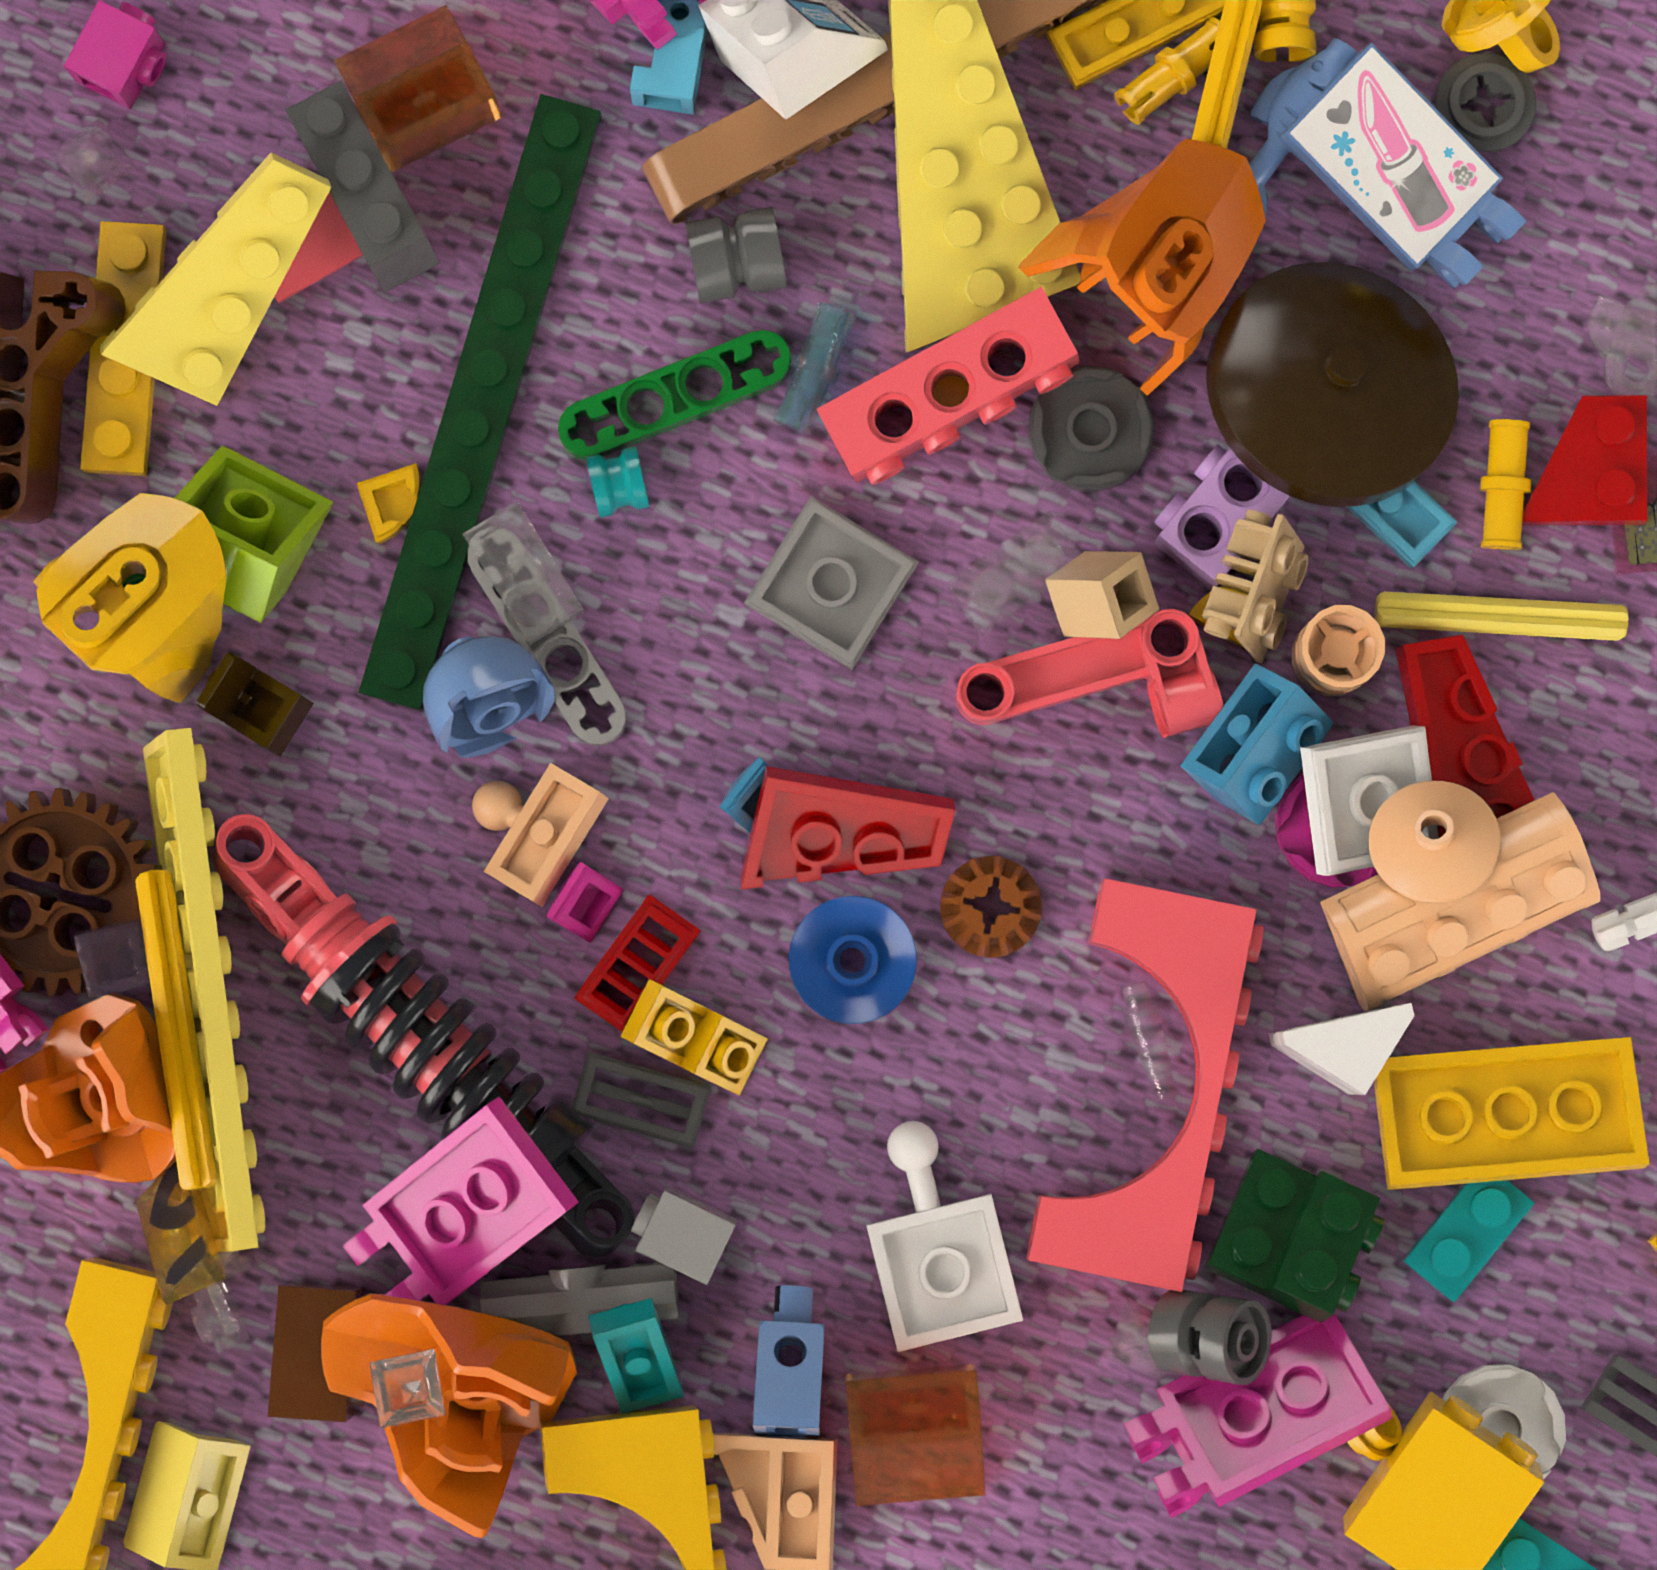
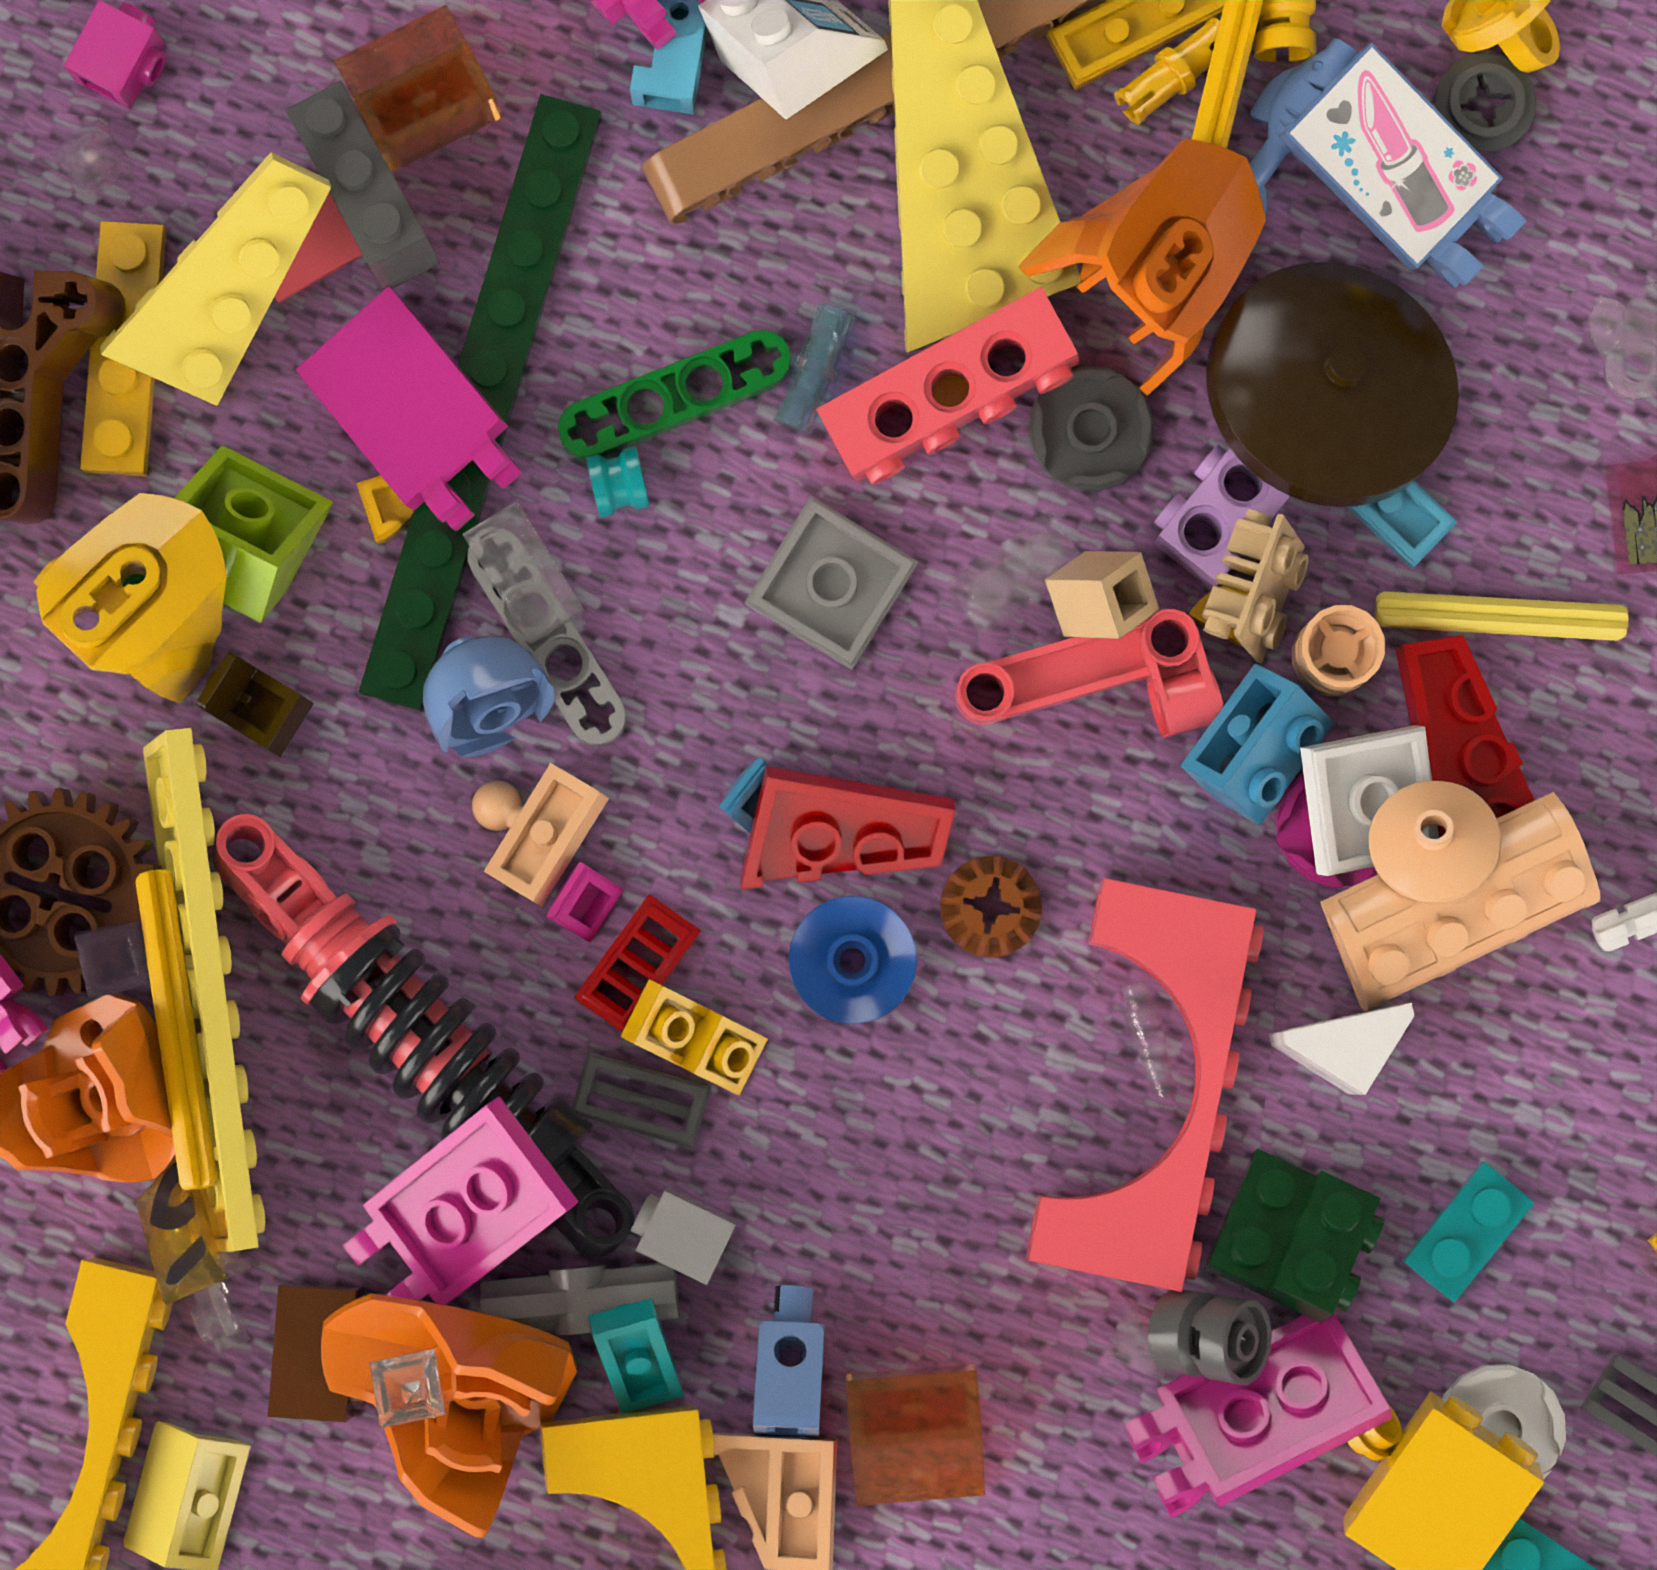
(408, 406): none -> dark pink tile
(736, 255): dark grey wheel -> none
(943, 1264): white plate -> none
(1505, 484): yellow pin -> none
(1510, 1113): yellow plate -> none
(1596, 467): red wing -> none

